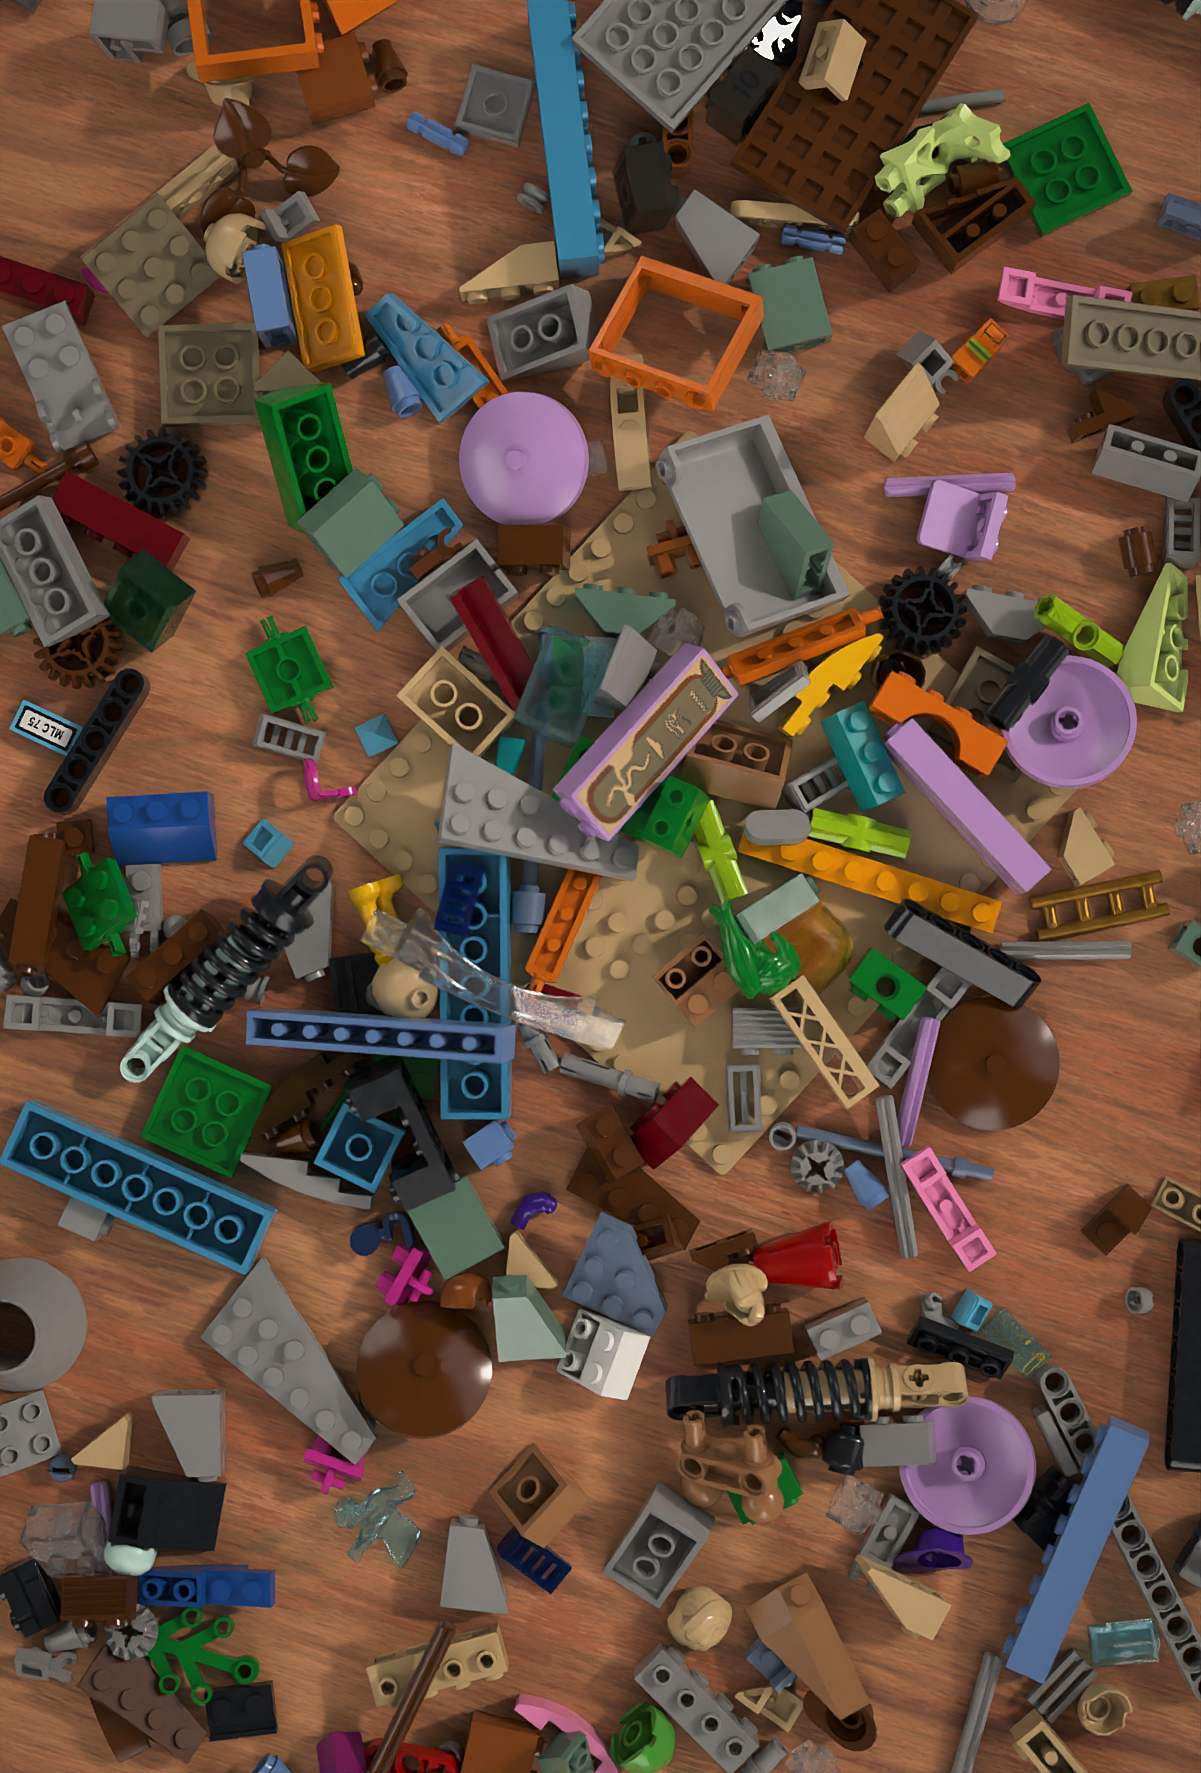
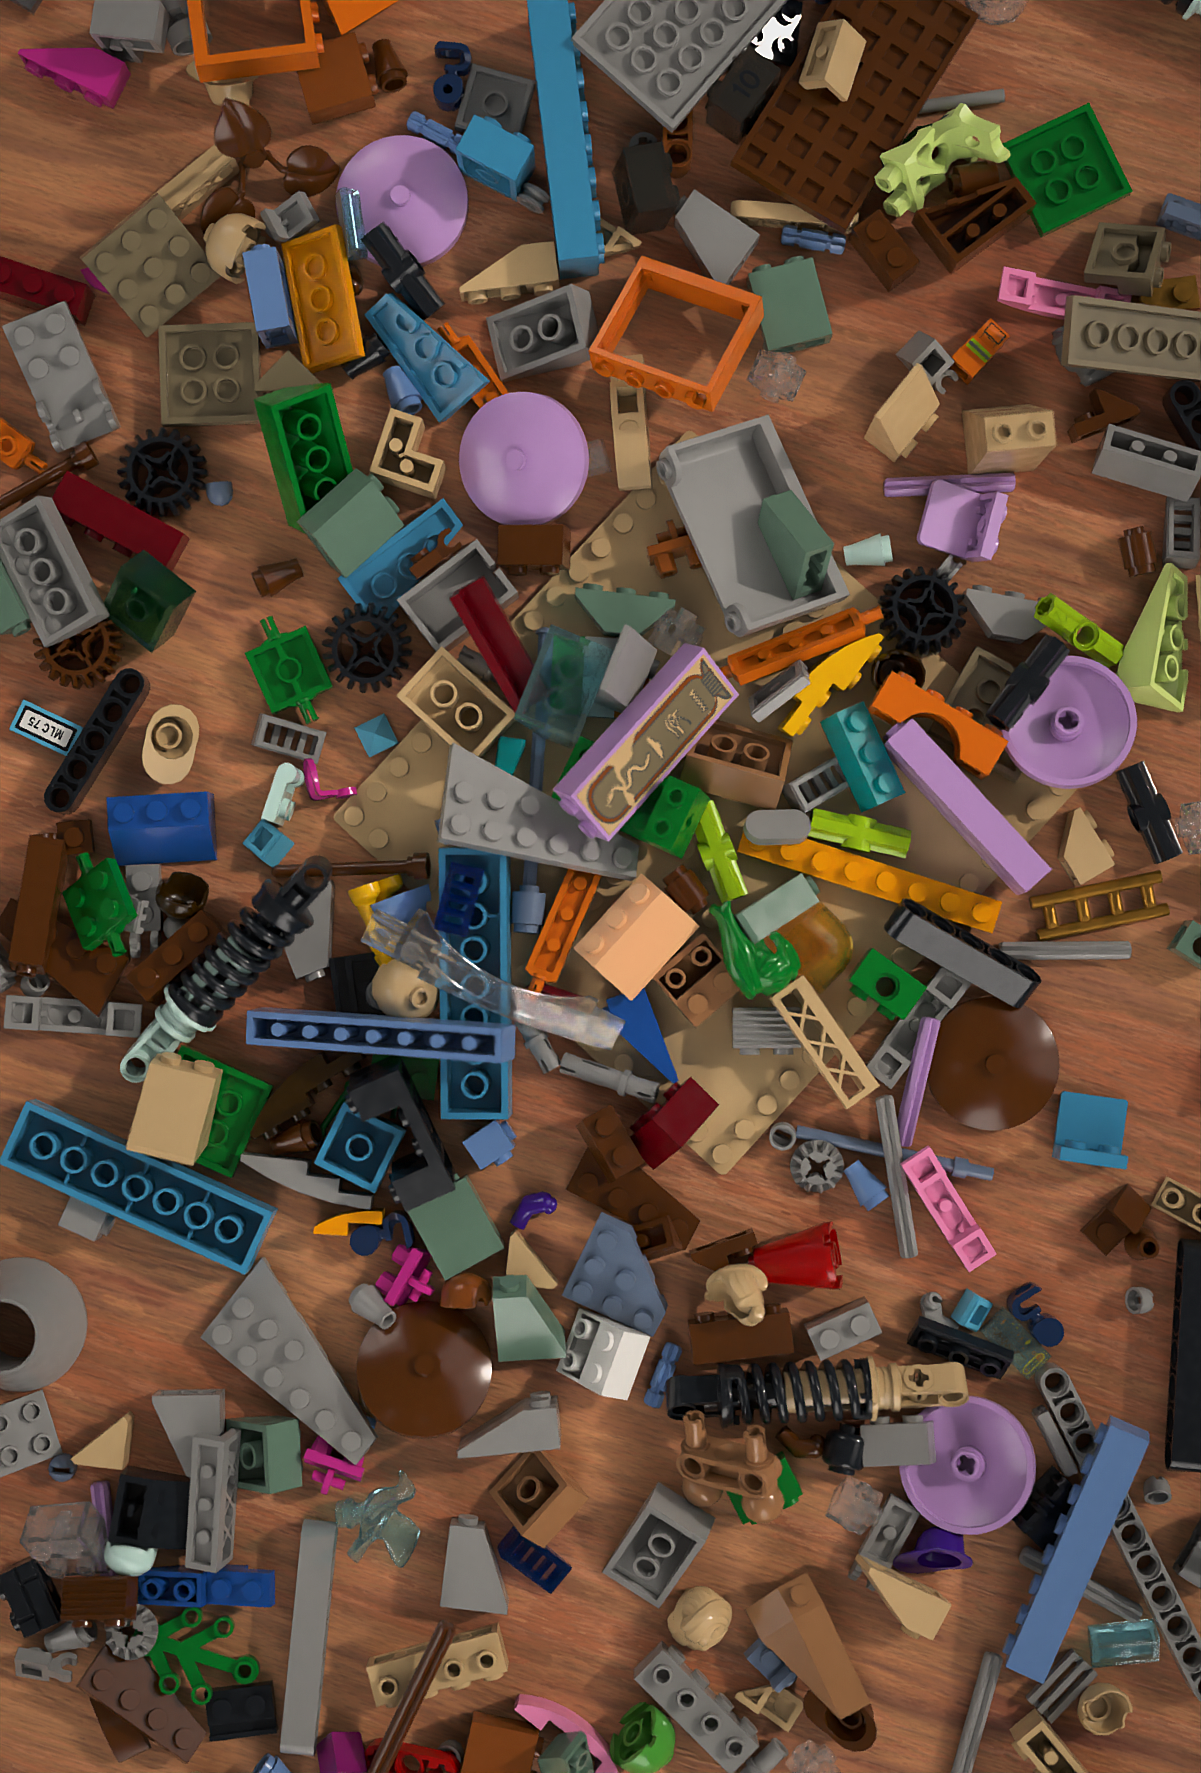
(82, 69): none -> dark pink slope
(170, 744): none -> tan piece
(175, 1108): none -> tan slope
(182, 895): none -> dark brown hair
(212, 1500): none -> light grey fence
(219, 492): none -> sand blue hinge
(258, 990): light grey bush -> none
(268, 1453): none -> sand green slope
(279, 803): none -> light aqua plate
(309, 1637): none -> light grey beam
(341, 1223): none -> light orange slope
(352, 222): none -> clear light blue slope
(355, 637): none -> black gear
(370, 1304): none -> light grey cone
(397, 457): none -> tan brick
(402, 271): none -> black piece
(405, 904): none -> medium blue brick
(413, 191): none -> lavender dish
(416, 865): none -> reddish brown piece
(449, 87): none -> dark blue leg
(496, 156): none -> dark azure brick
(524, 1427): none -> light grey slope
(636, 937): none -> light nougat slope
(642, 1030): none -> blue slope
(664, 1370): none -> medium blue axle
(686, 889): none -> reddish brown brick
(745, 1127): light grey tile -> none
(870, 551): none -> light aqua cone
(1007, 438): none -> tan slope
(1042, 1326): none -> dark blue leg
(1090, 1130): none -> dark azure bracket
(1094, 1591): none -> light grey axle
(1128, 258): none -> dark tan plate
(1134, 1244): none -> reddish brown cone
(1149, 812): none -> black piece
(1157, 1490): none -> light grey hinge

